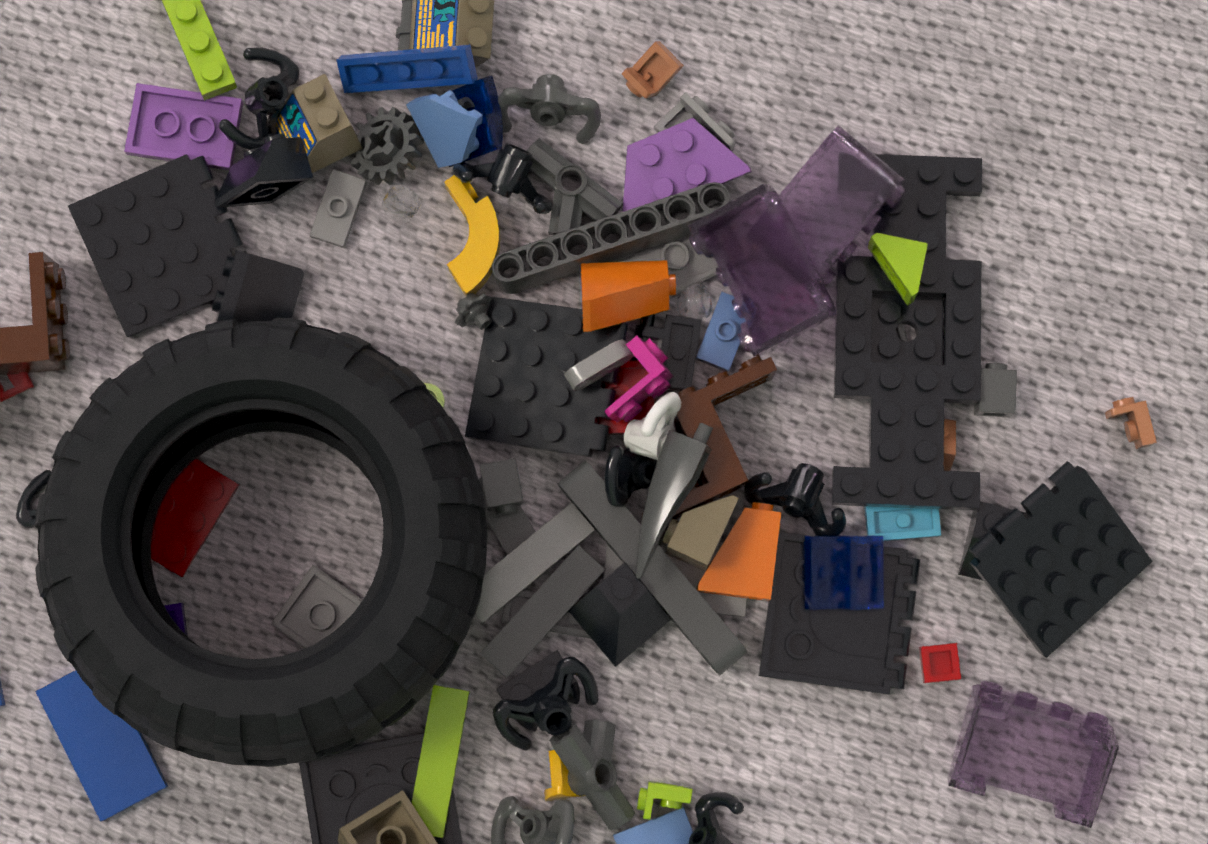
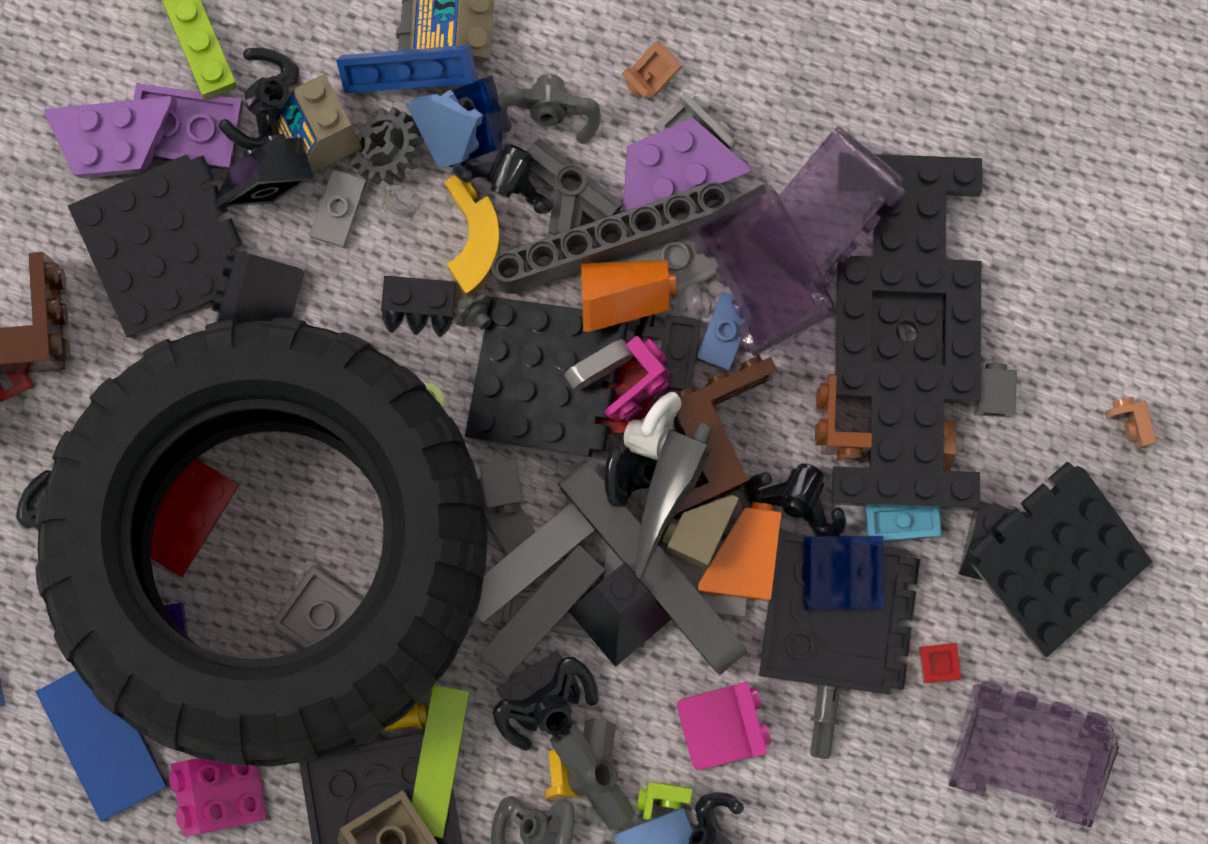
(110, 135): none -> medium lavender wing
(216, 795): none -> dark pink bracket
(415, 717): none -> yellow pin
(418, 301): none -> black plate
(723, 726): none -> dark pink bracket
(824, 721): none -> dark grey axle
(846, 445): none -> dark orange bracket
(901, 262): lime slope -> none

